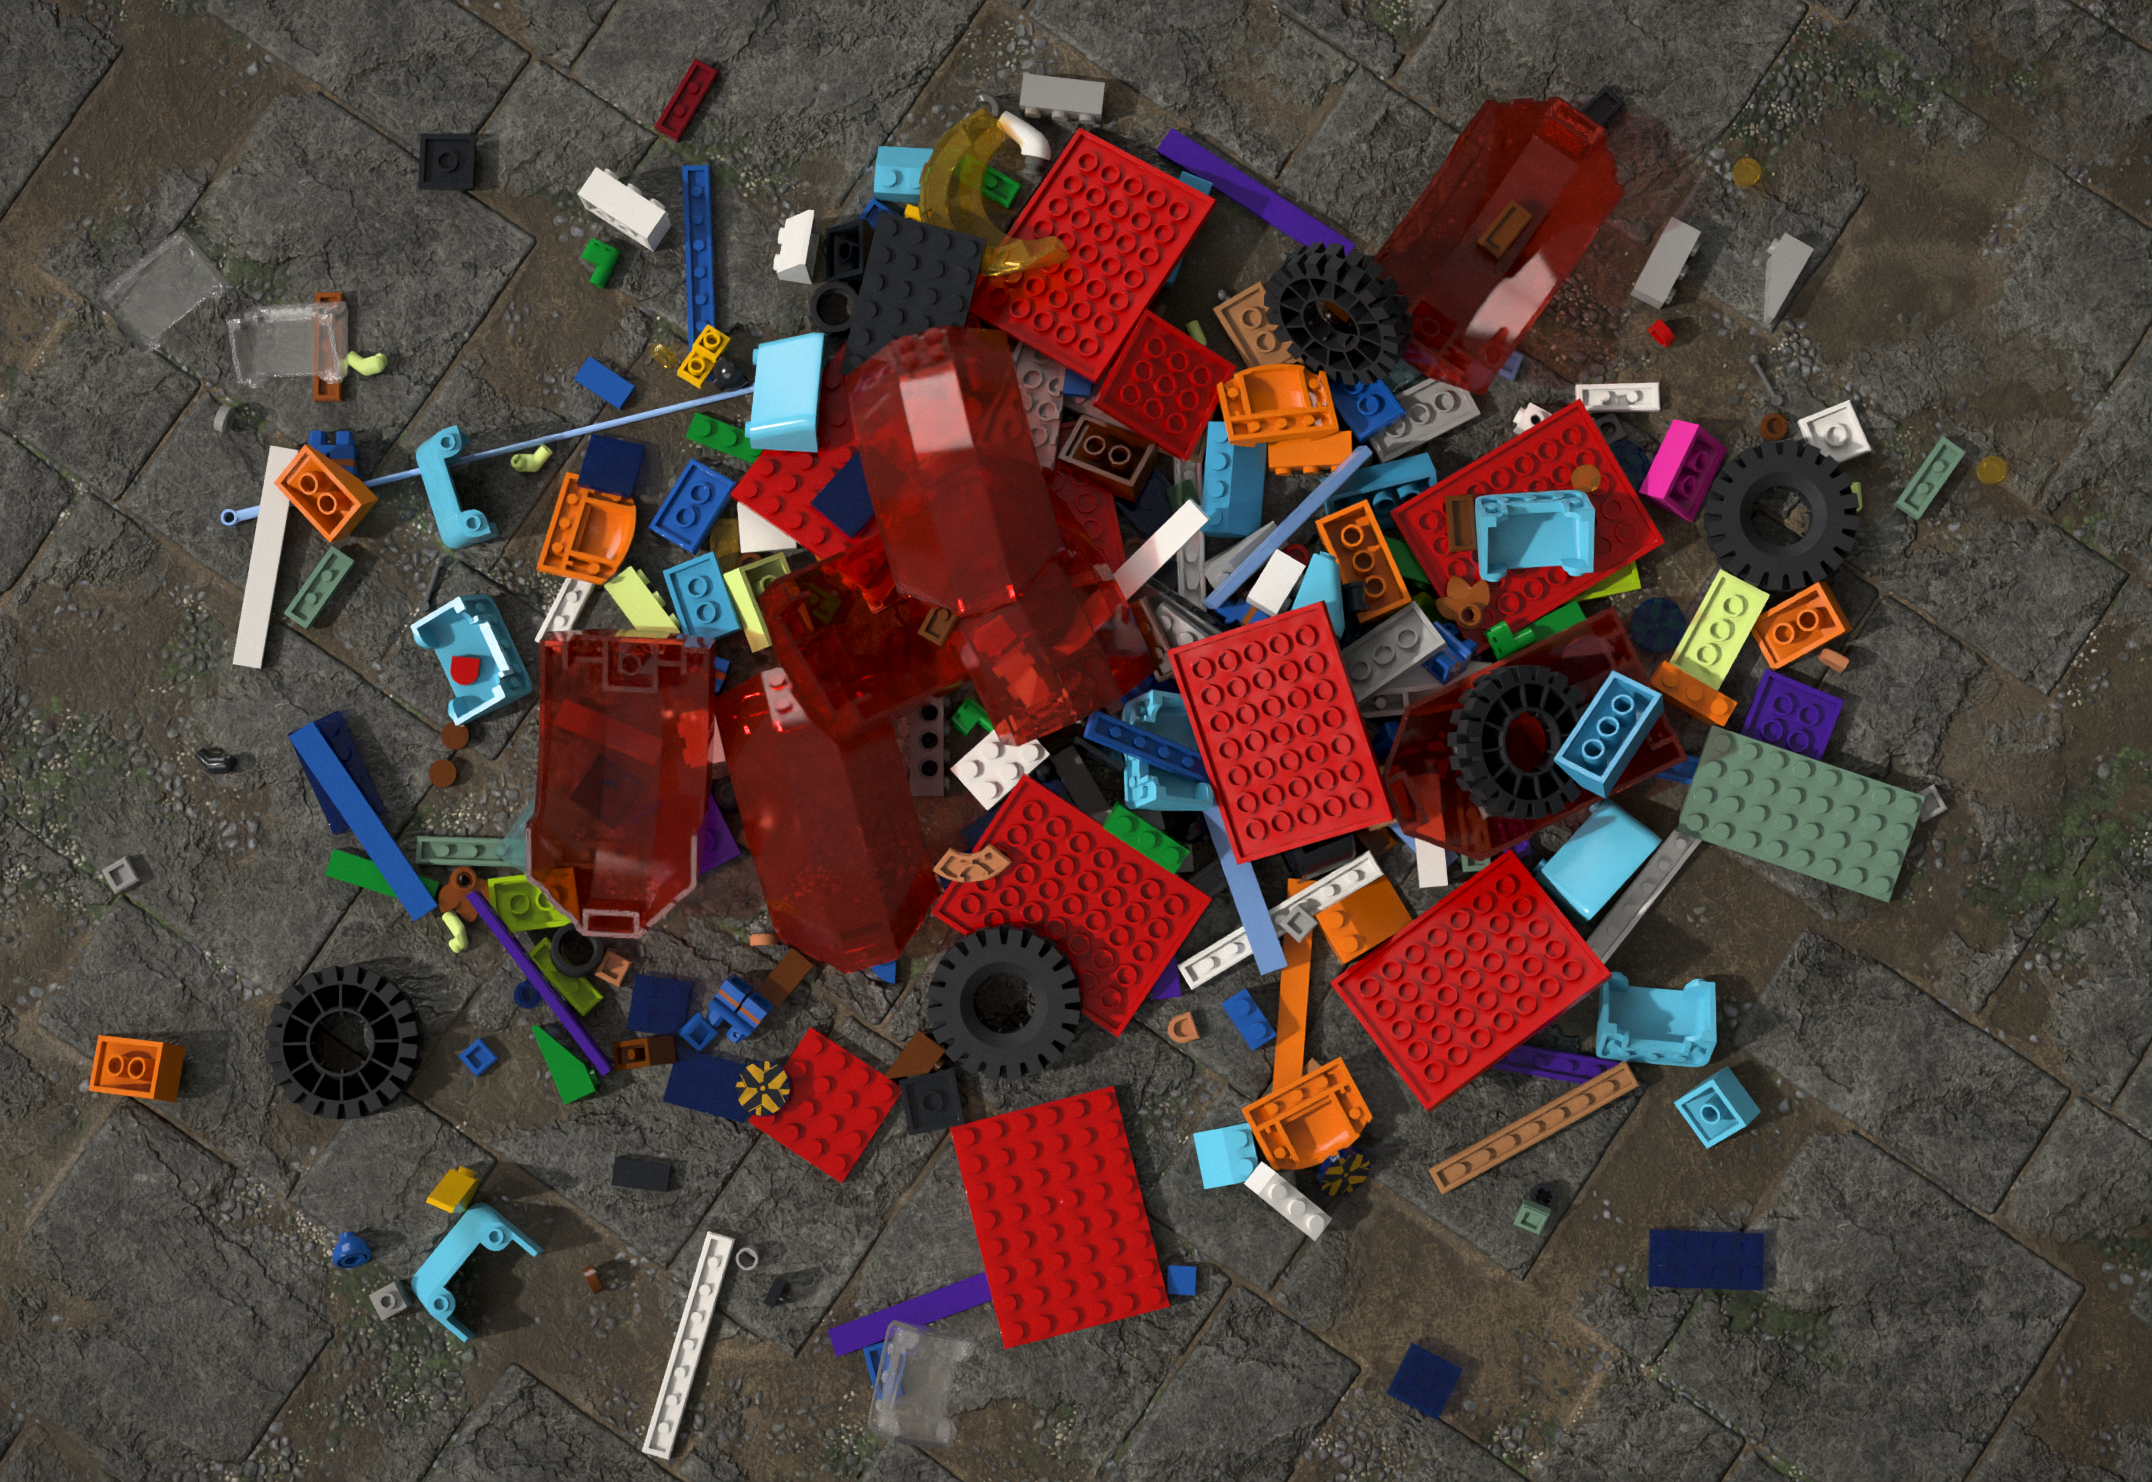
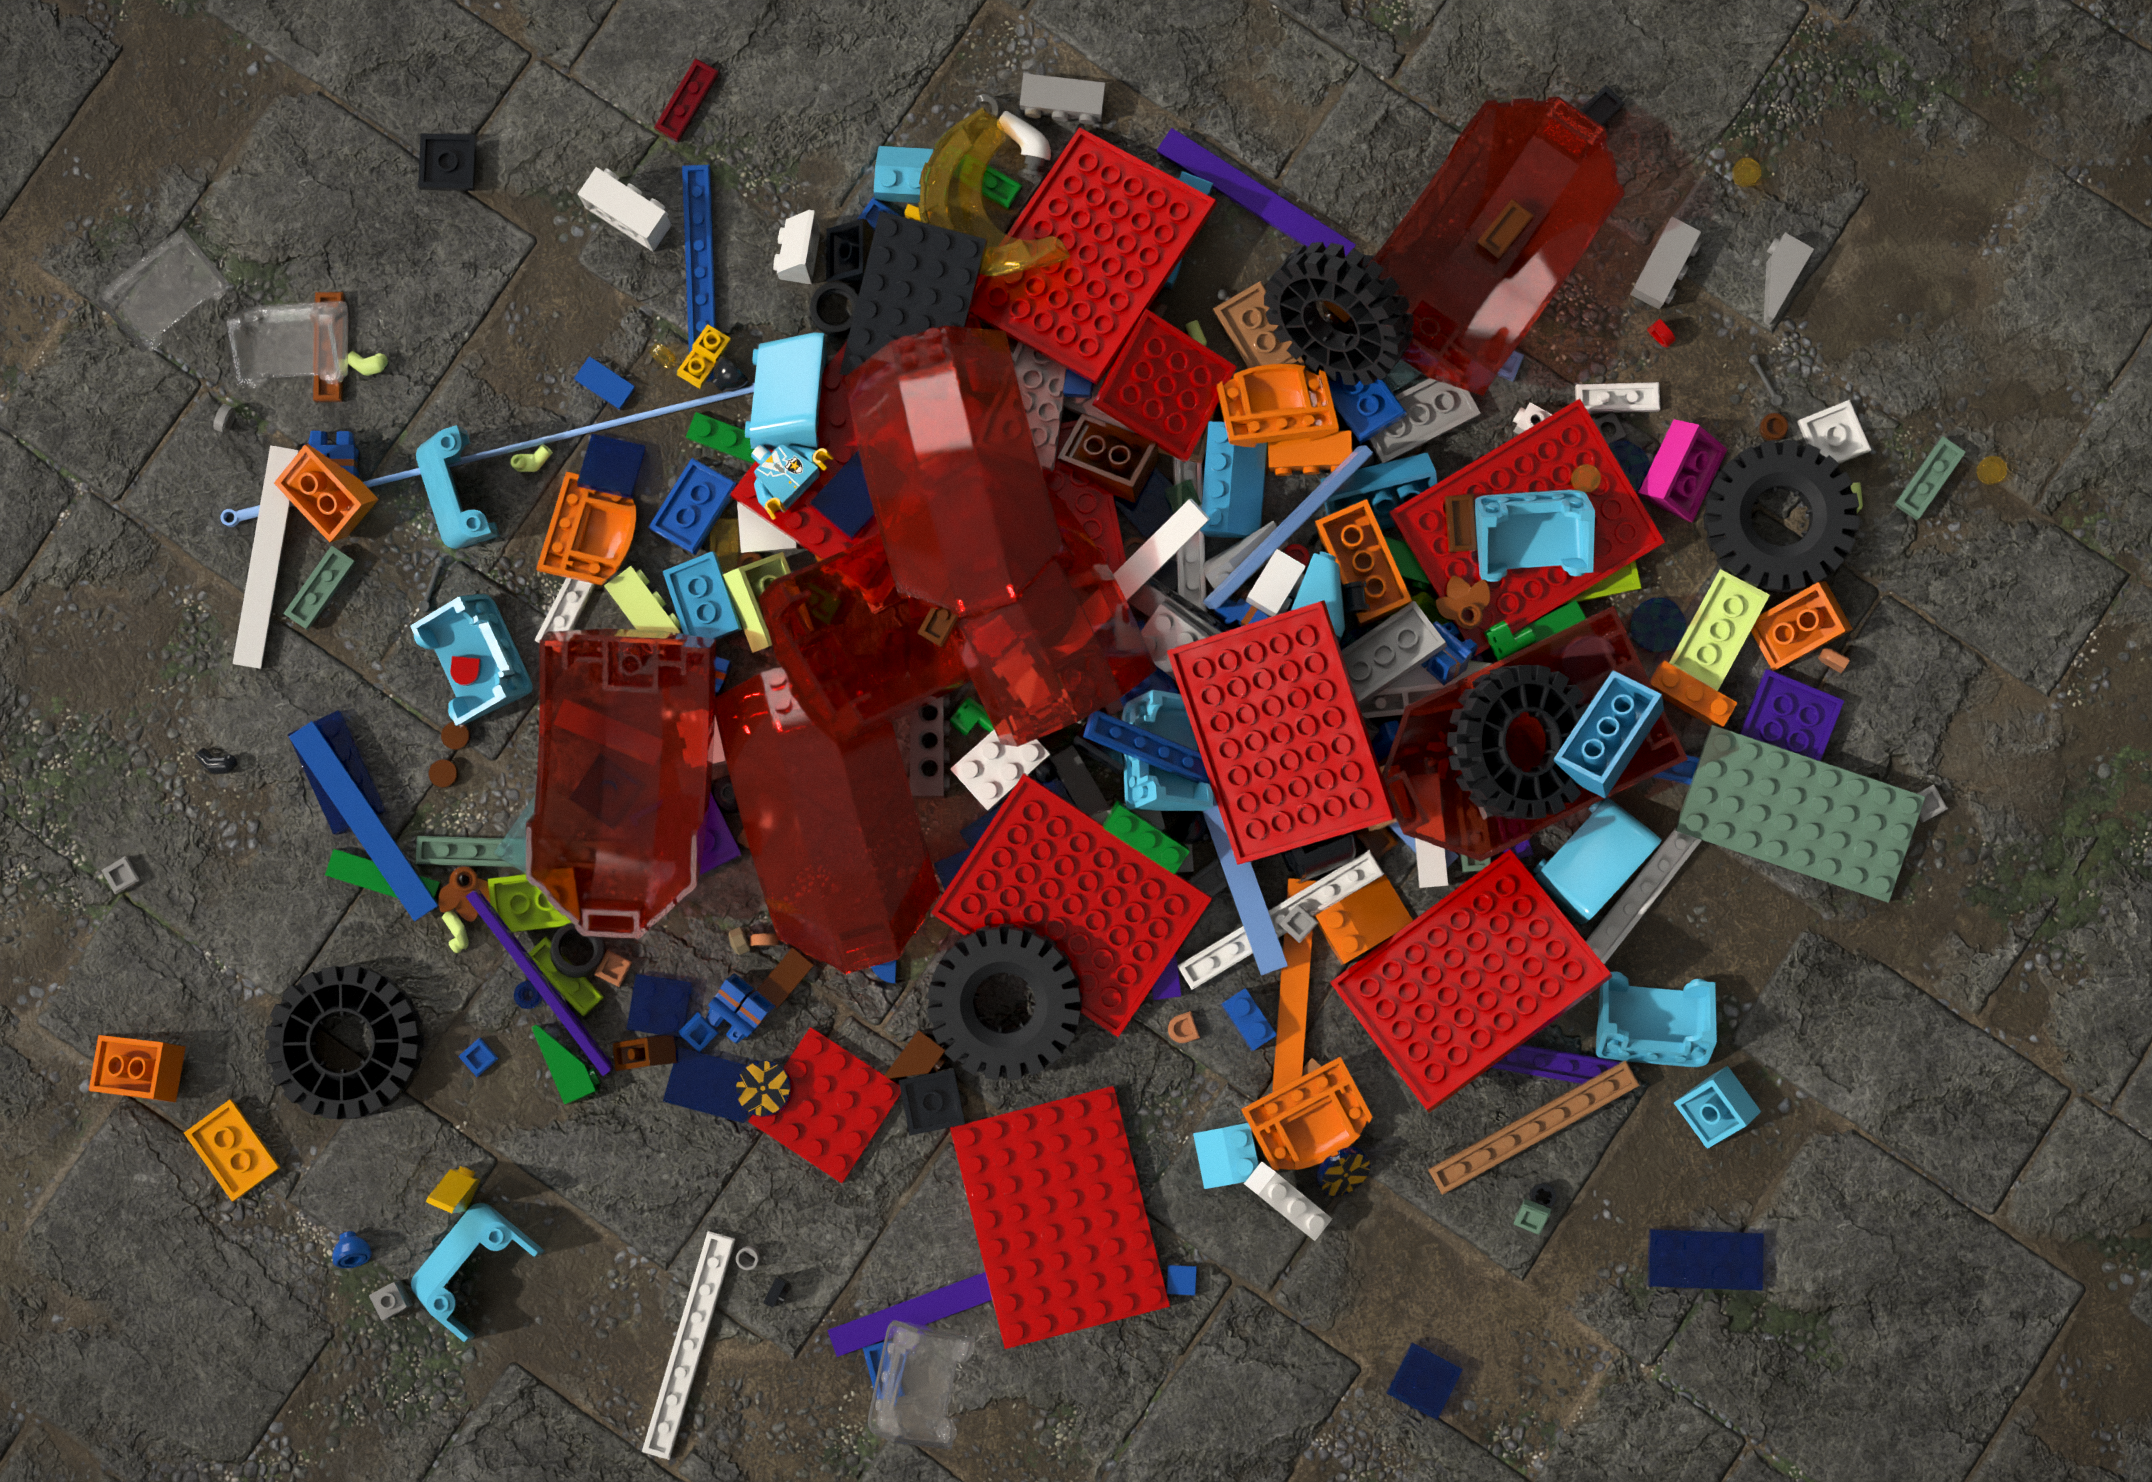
(232, 1150): none -> light orange plate
(593, 1279): reddish brown tile -> none
(604, 258): green piece -> none
(641, 1174): black tile -> none
(739, 941): none -> dark tan tile
(785, 474): none -> medium azure torso
(972, 866): nougat tile -> none
(1154, 637): reddish brown tile -> none

